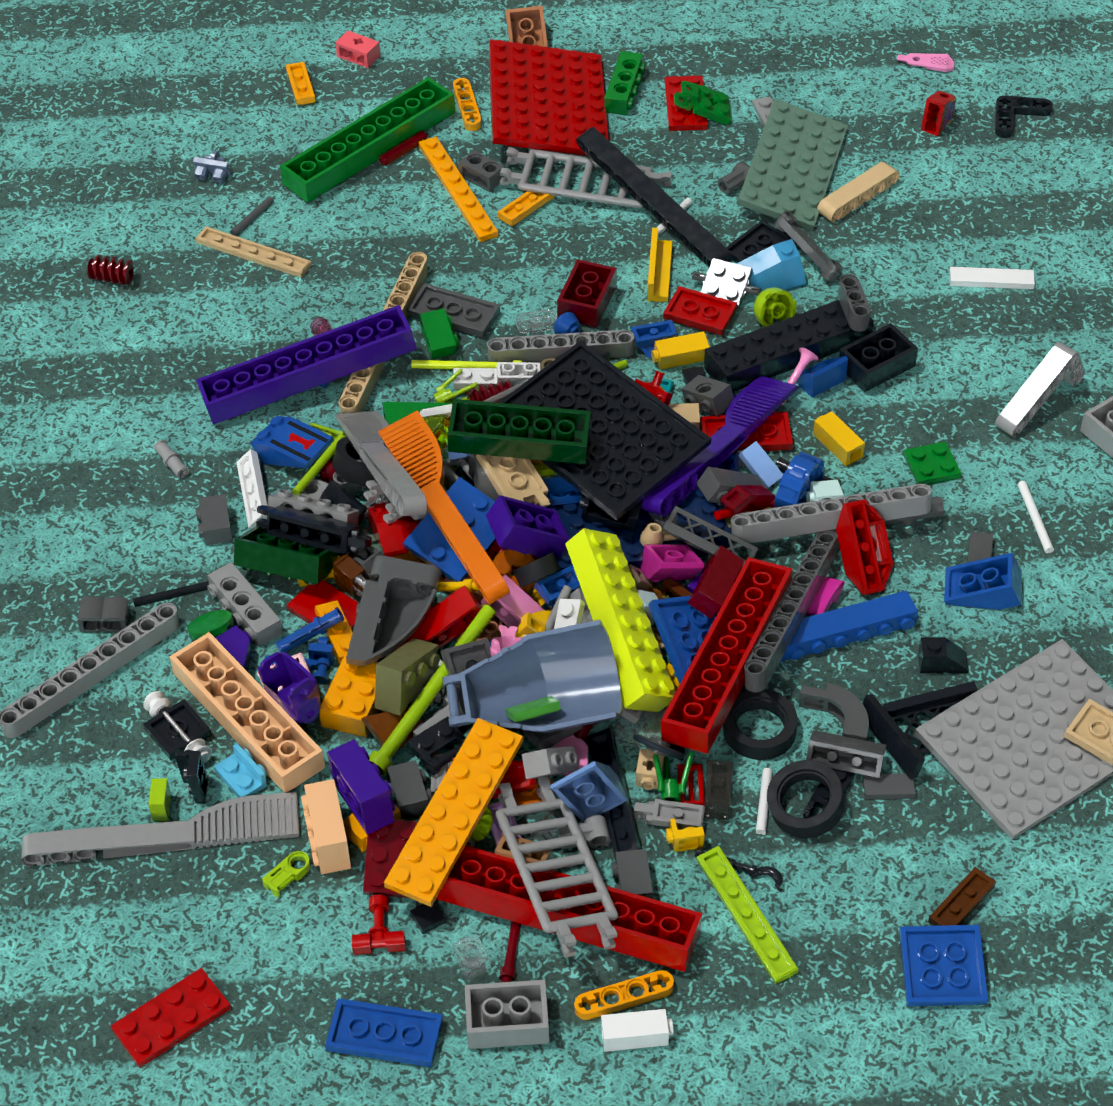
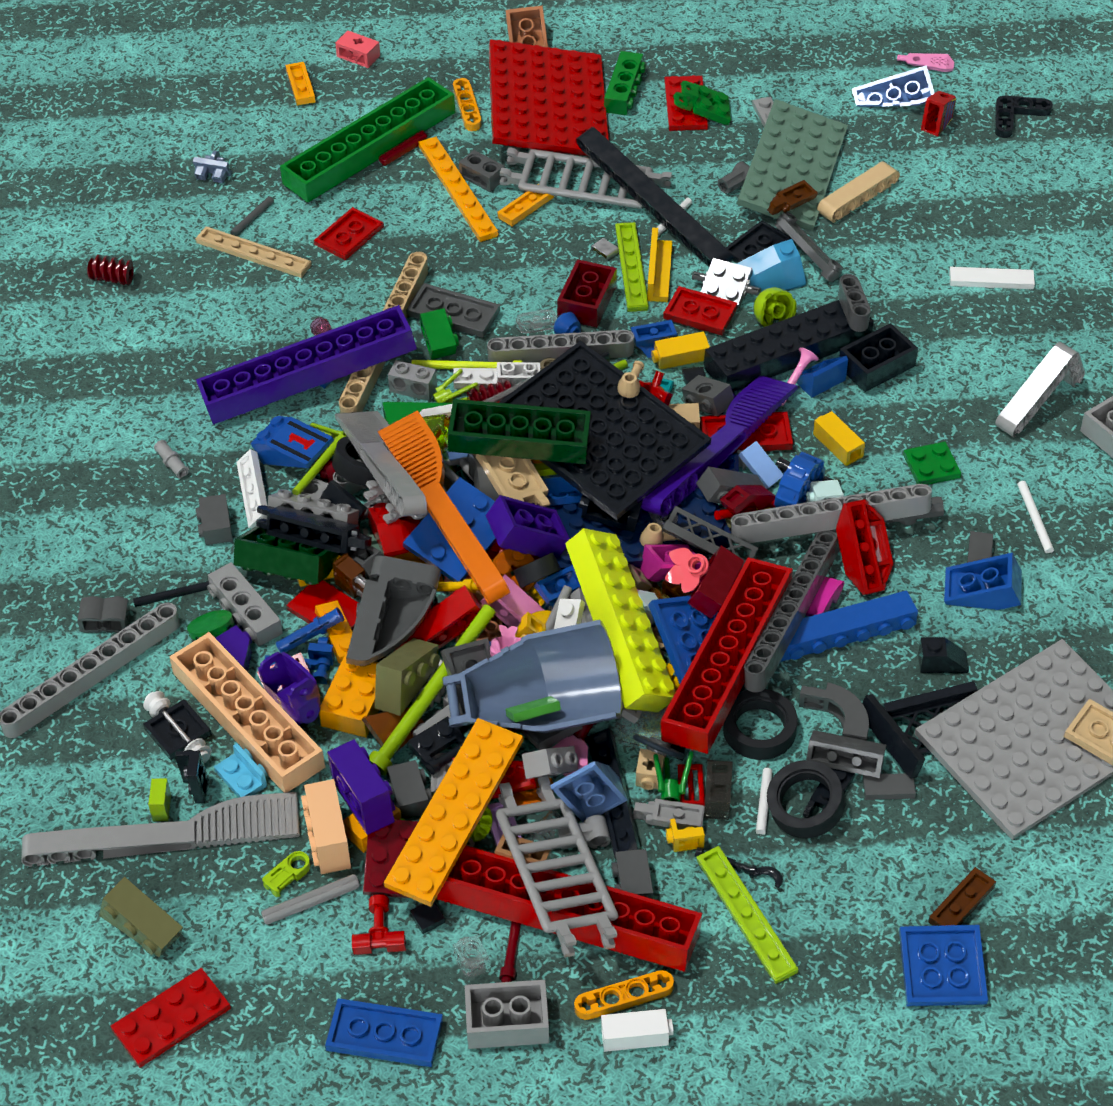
(139, 918): none -> olive wedge
(310, 899): none -> light grey axle
(348, 233): none -> red tile
(412, 380): none -> light grey brick
(605, 248): none -> flat silver piece
(629, 383): none -> tan bar
(631, 267): none -> lime tile
(684, 569): none -> coral plate
(792, 197): none -> reddish brown hinge
(903, 89): none -> medium blue wedge

